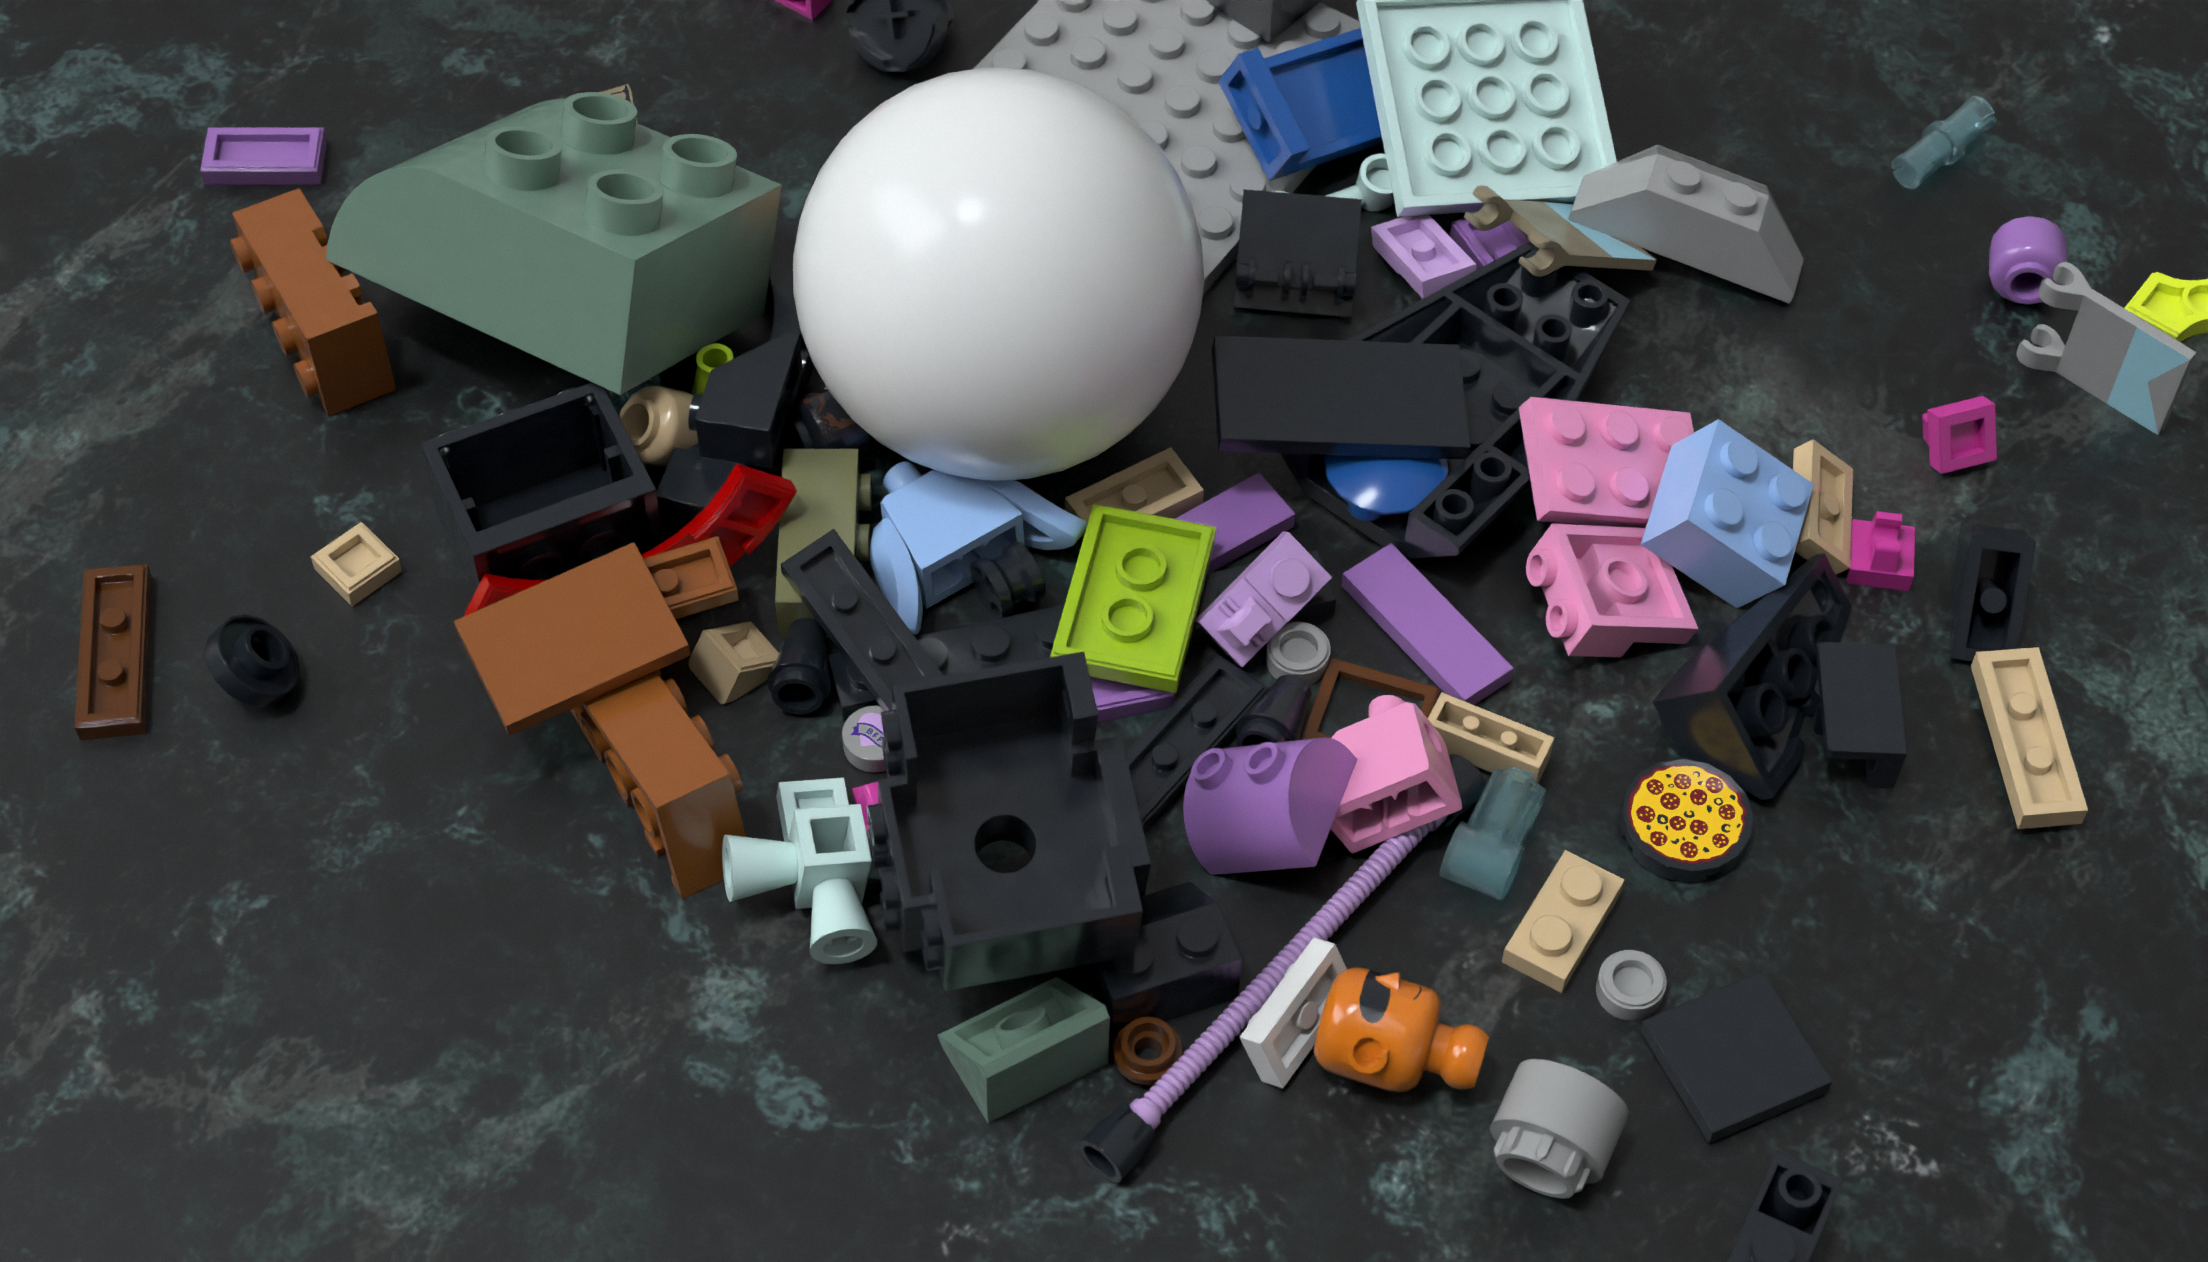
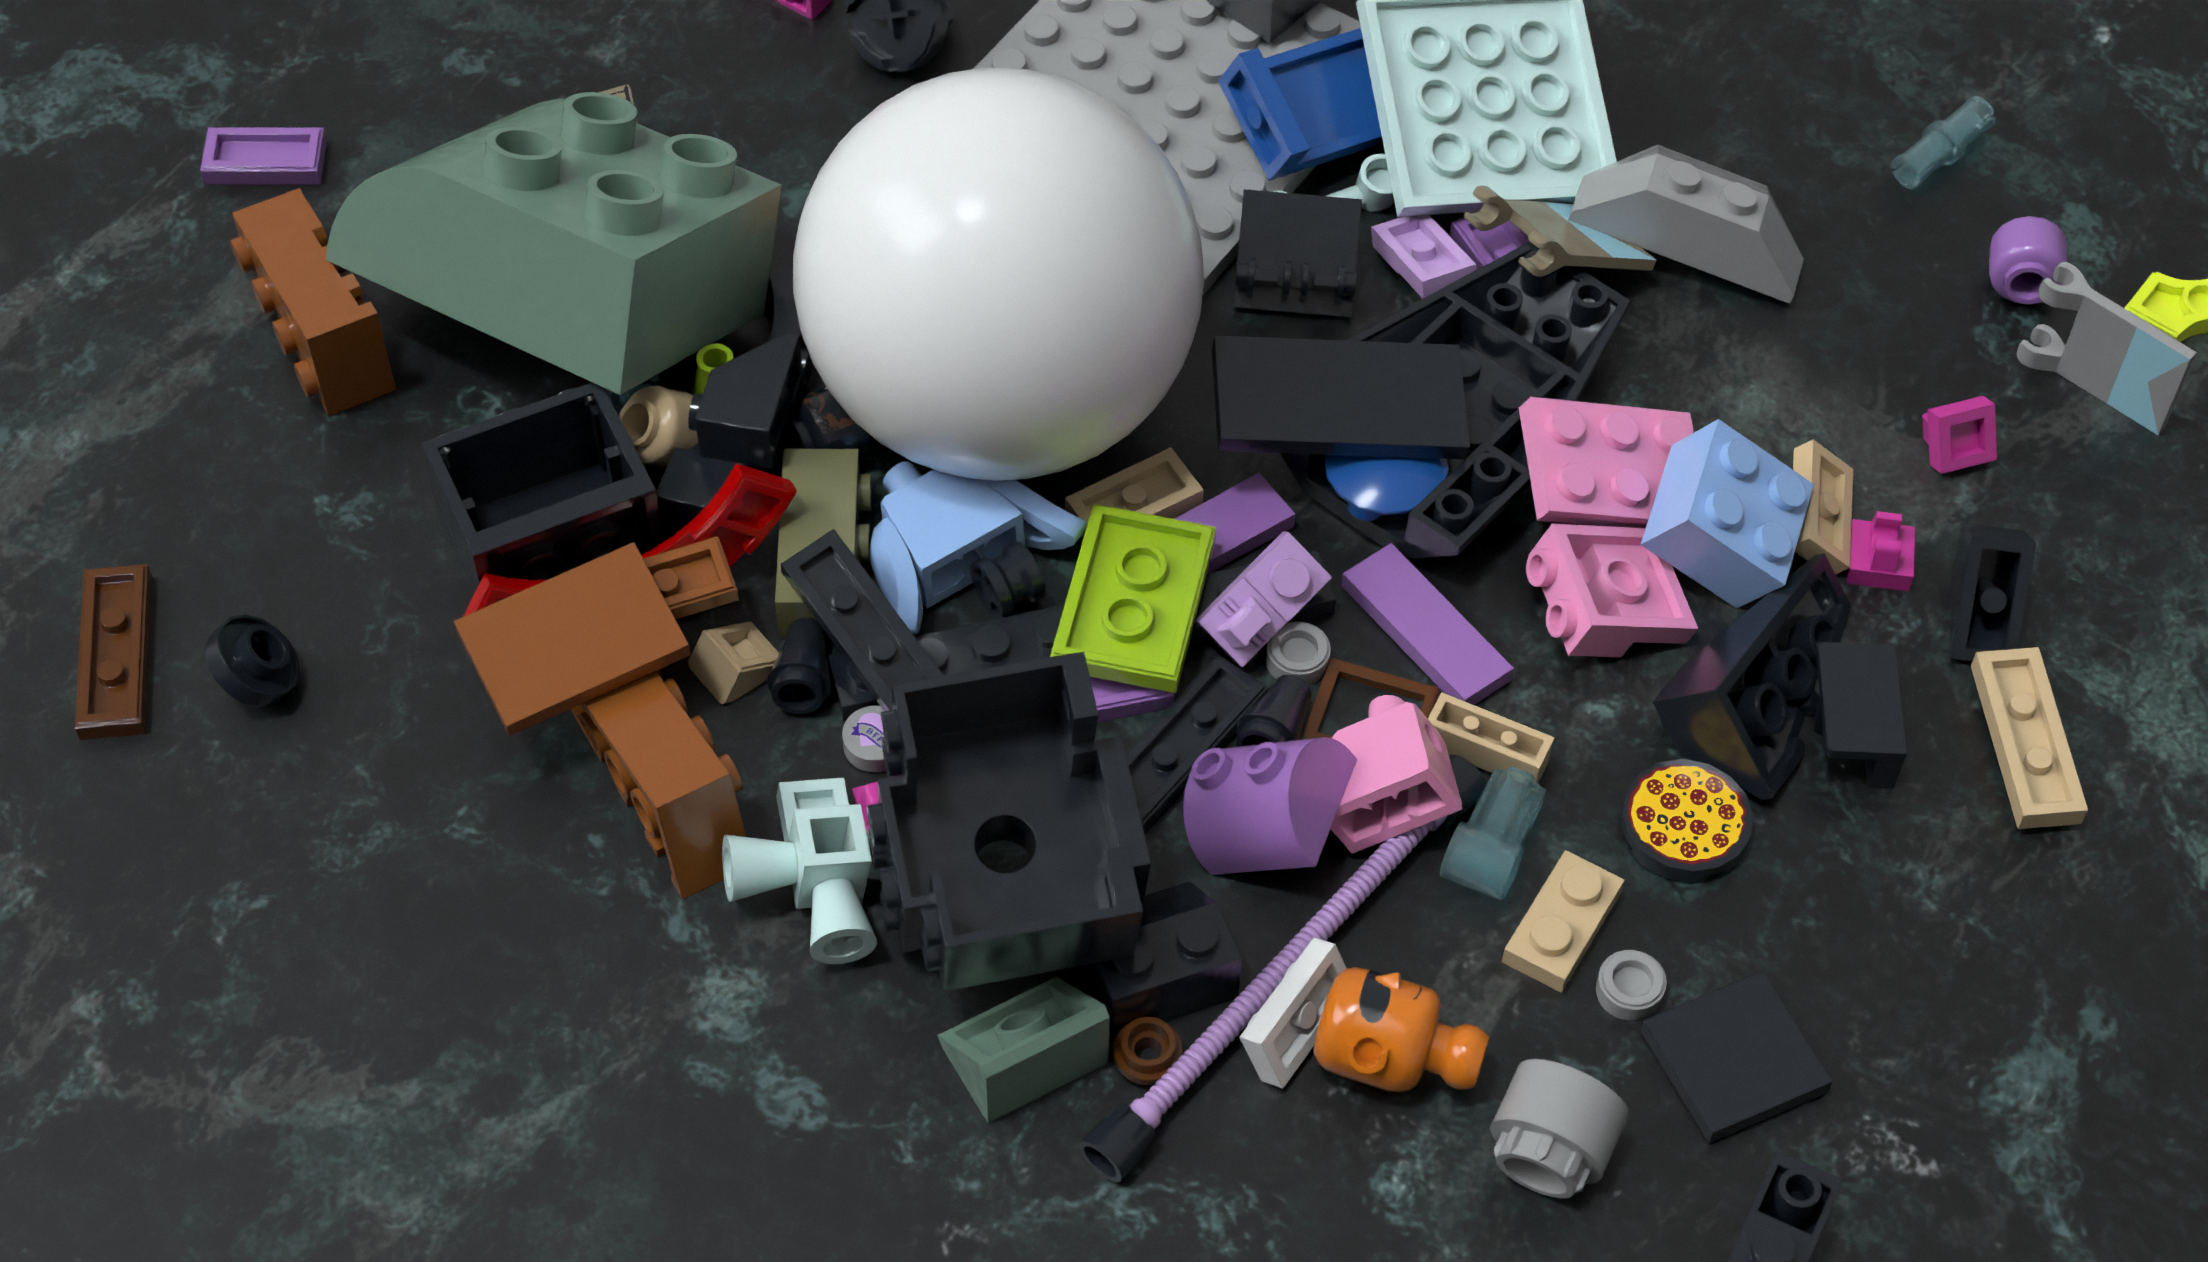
(356, 564): tan tile -> none

